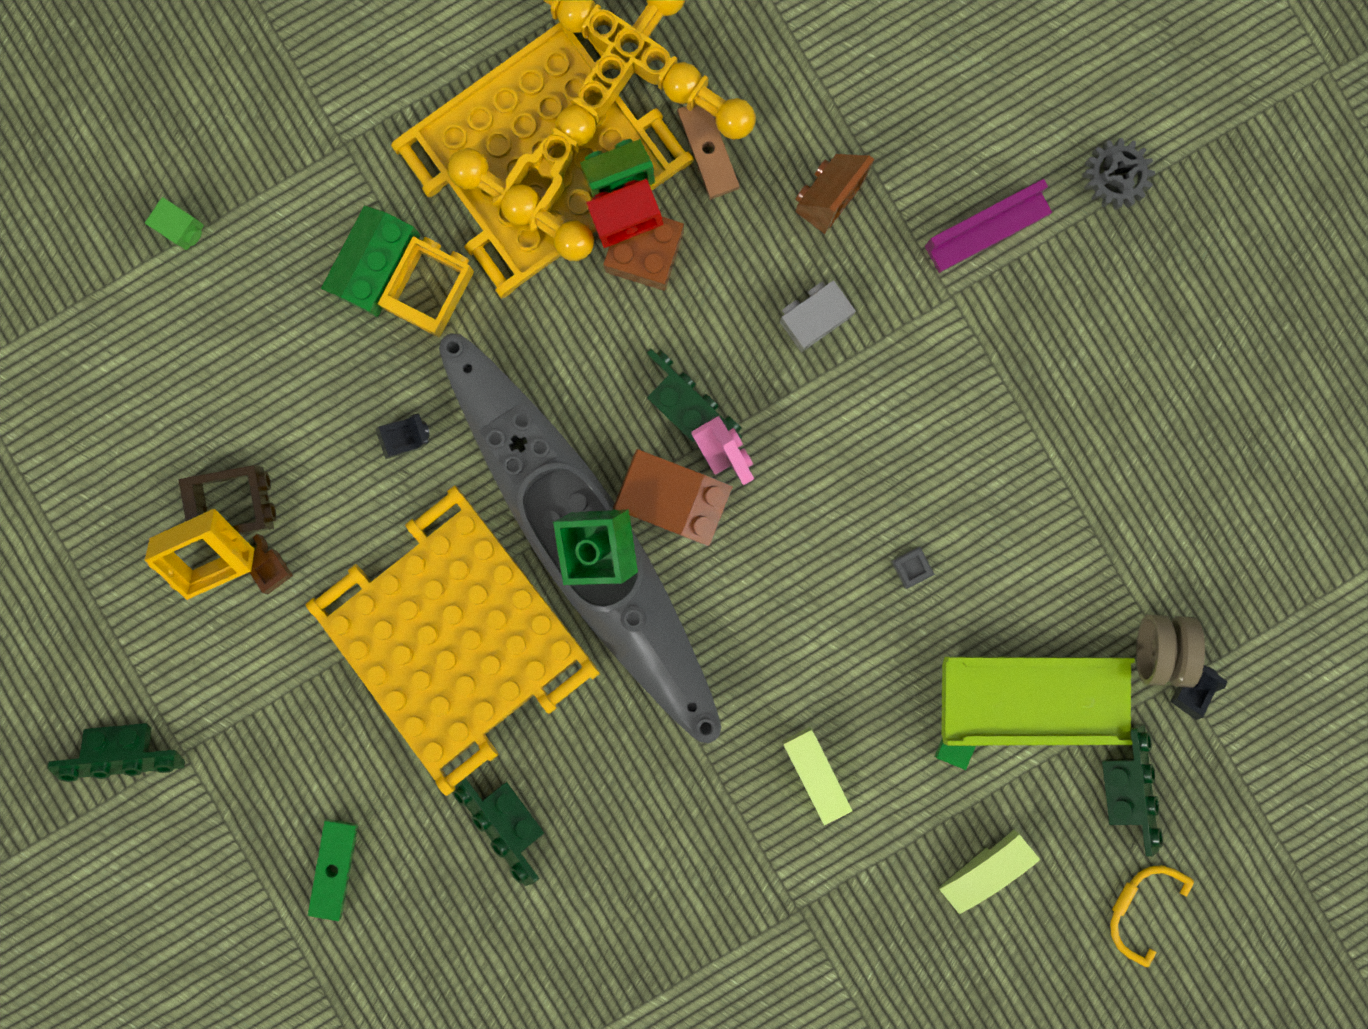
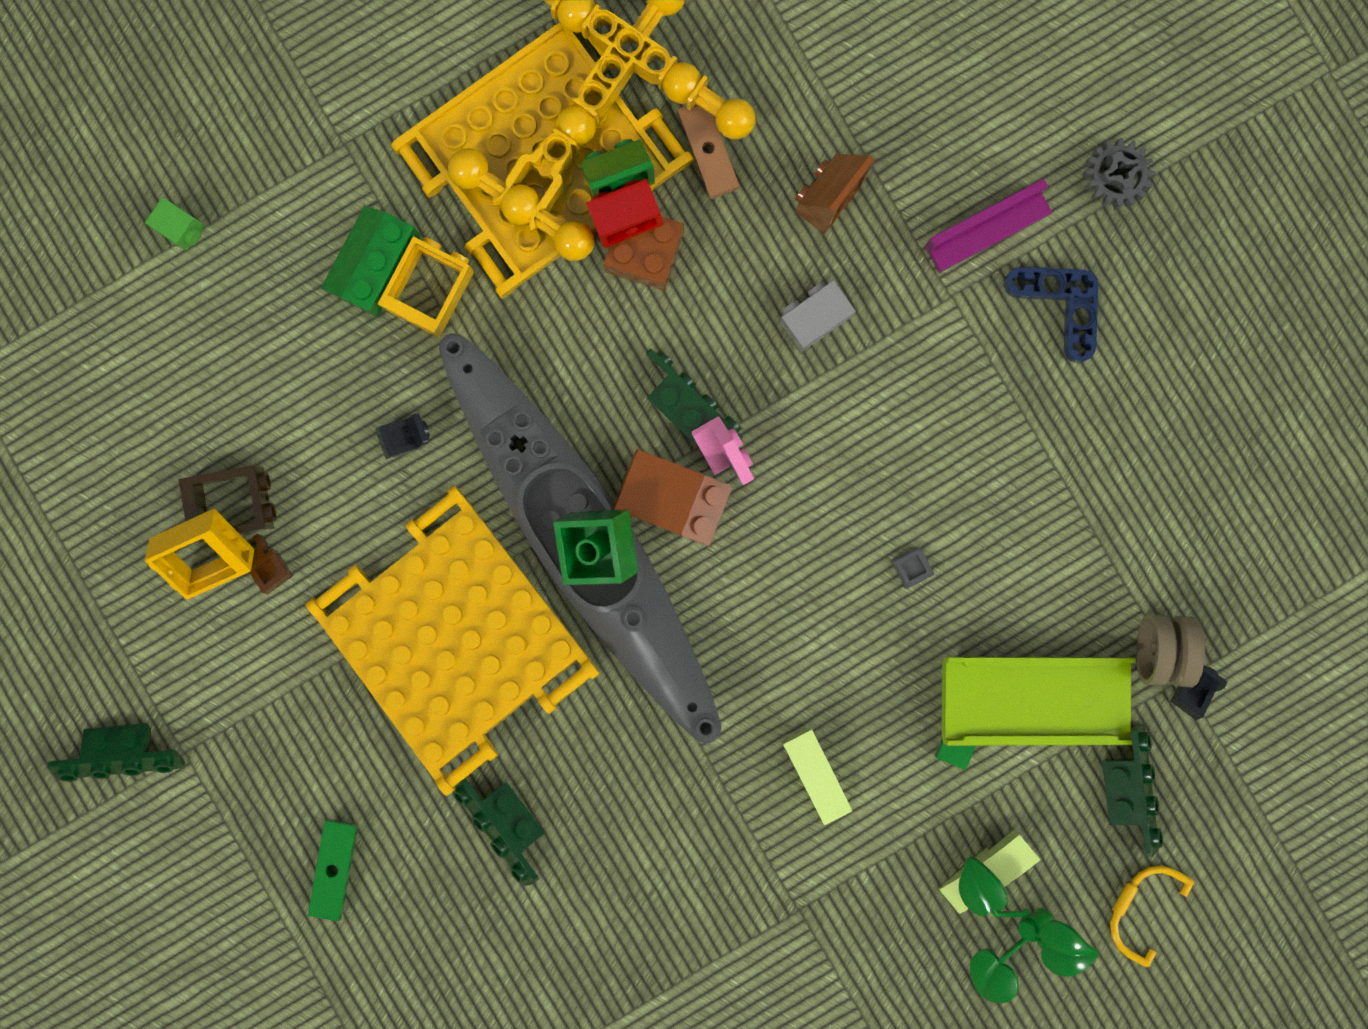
(1063, 947): none -> green plant
(1073, 300): none -> dark blue beam

